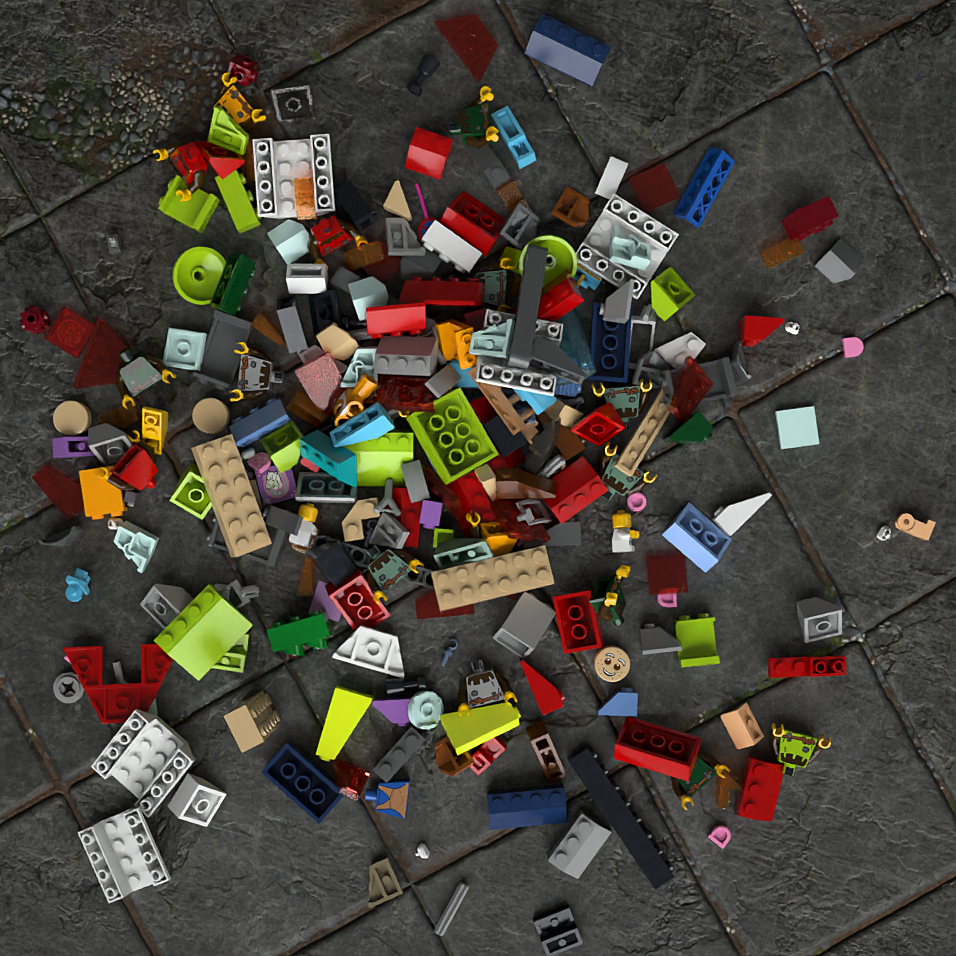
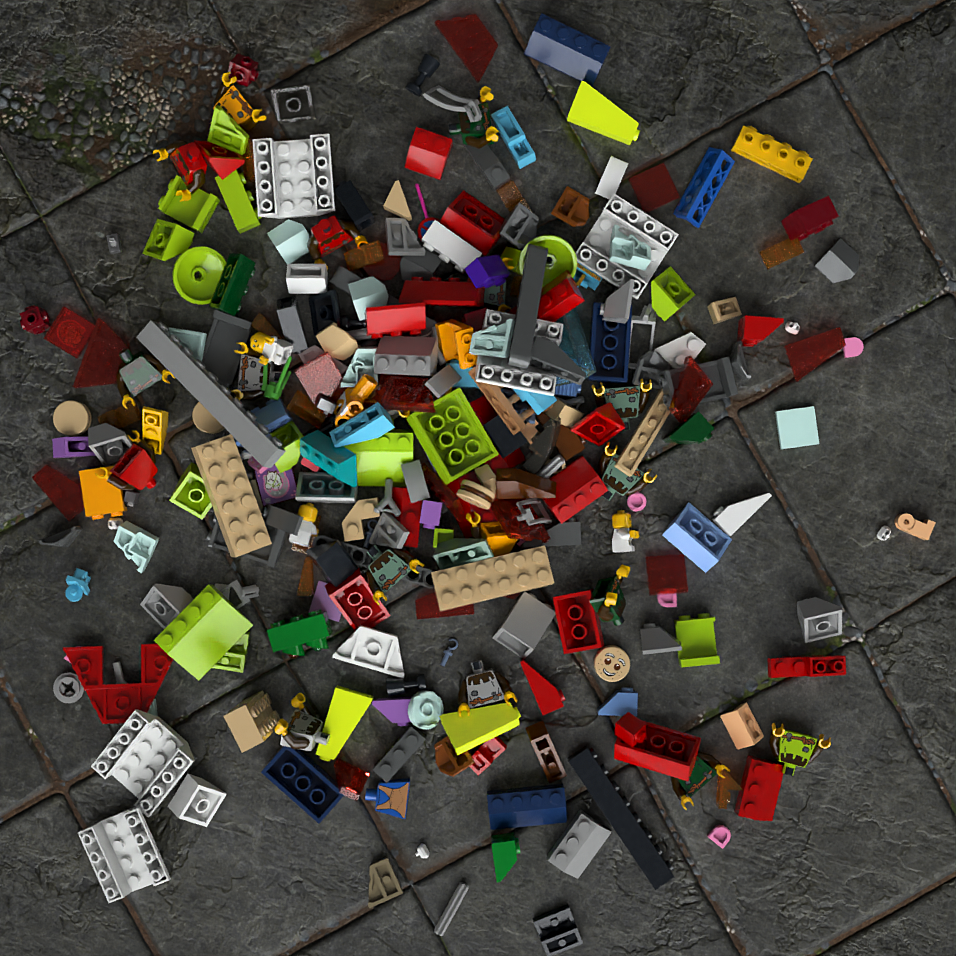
(167, 240): none -> lime slope
(211, 394): none -> light grey brick
(271, 347): none -> piece
(274, 390): none -> bright green plant
(302, 728): none -> torso
(305, 198): clear orange slope -> none
(326, 404): none -> flat silver piece
(470, 103): none -> light grey sword
(475, 494): none -> tan head
(487, 271): none -> dark purple brick
(505, 853): none -> green slope
(602, 116): none -> neon yellow slope
(630, 729): none -> red brick
(724, 310): none -> tan slope
(772, 154): none -> yellow brick
(812, 351): none -> clear red wing

